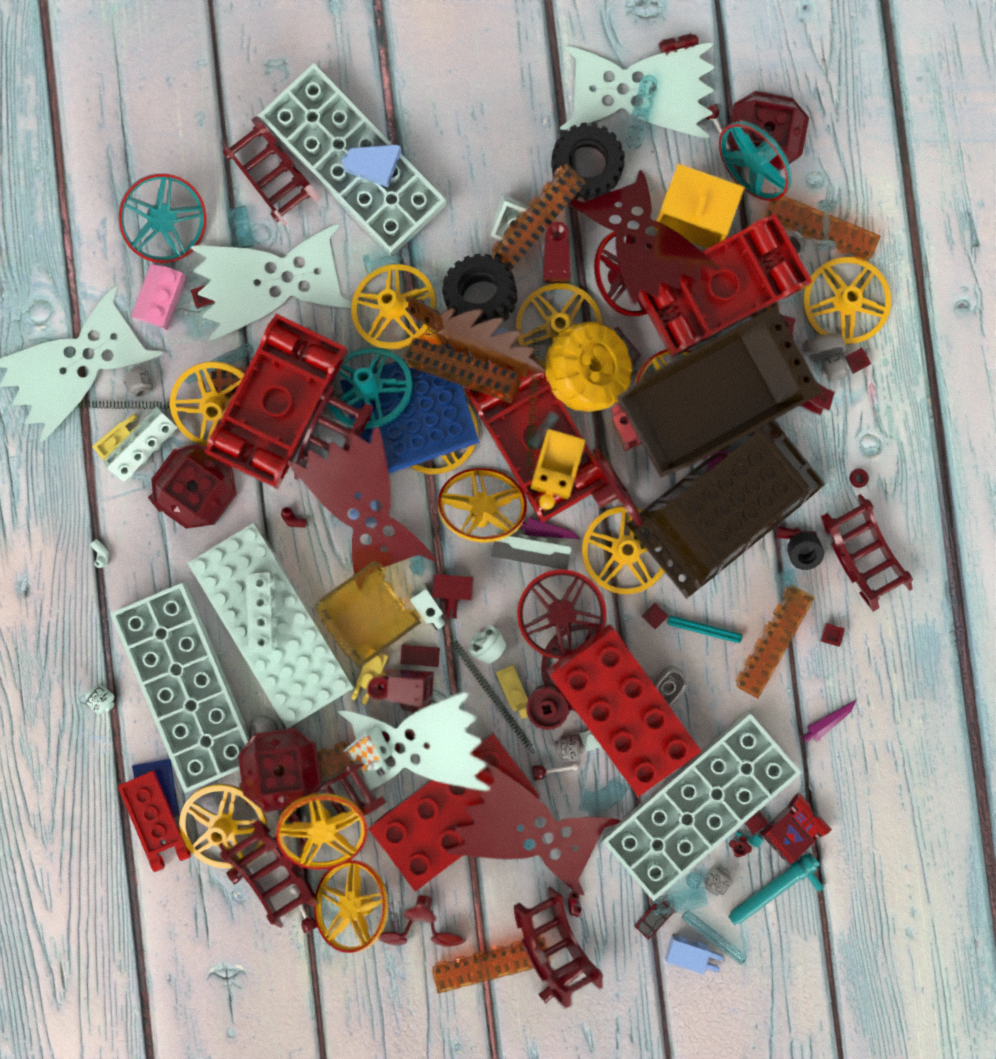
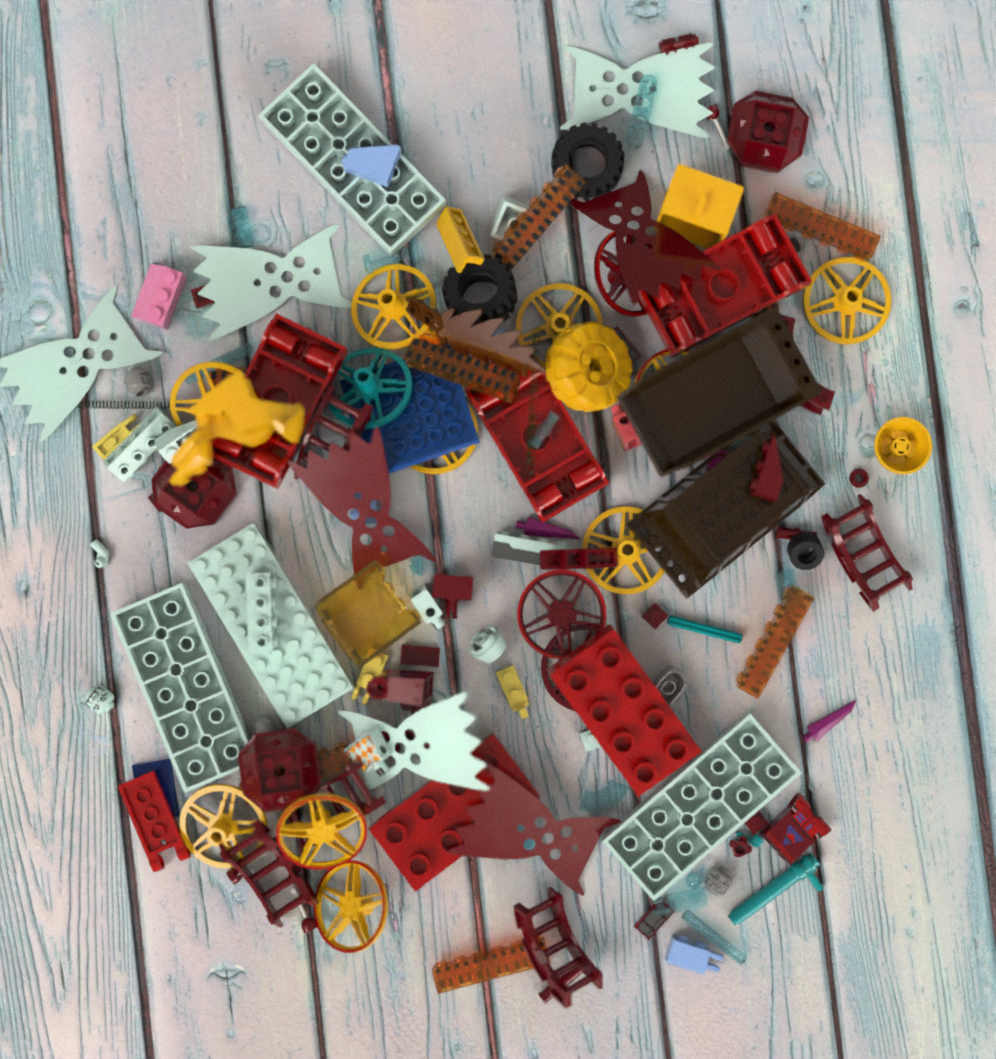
(162, 217): teal wheel -> none
(172, 439): none -> light aqua slope
(234, 414): none -> yellow piece
(285, 165): dark red fence -> none
(291, 520): dark red arm -> none
(423, 913): dark red plant -> none
(458, 238): none -> yellow panel
(482, 507): yellow wheel -> none
(484, 686): piece -> none
(540, 771): hinge -> none
(544, 716): dark red wheel -> none
(556, 254): dark red piece -> none
(558, 463): yellow slope -> none
(568, 747): light grey head -> none
(572, 902): dark red arm -> none
(578, 558): none -> dark red slope
(613, 489): dark red wheel -> none
(756, 159): teal wheel -> none
(769, 474): none -> dark red slope
(823, 346): light grey piece -> none
(826, 205): clear light blue wheel -> none
(832, 634): dark red plate -> none
(834, 368): light grey head -> none
(857, 360): dark red plate -> none
(911, 441): none -> yellow piece

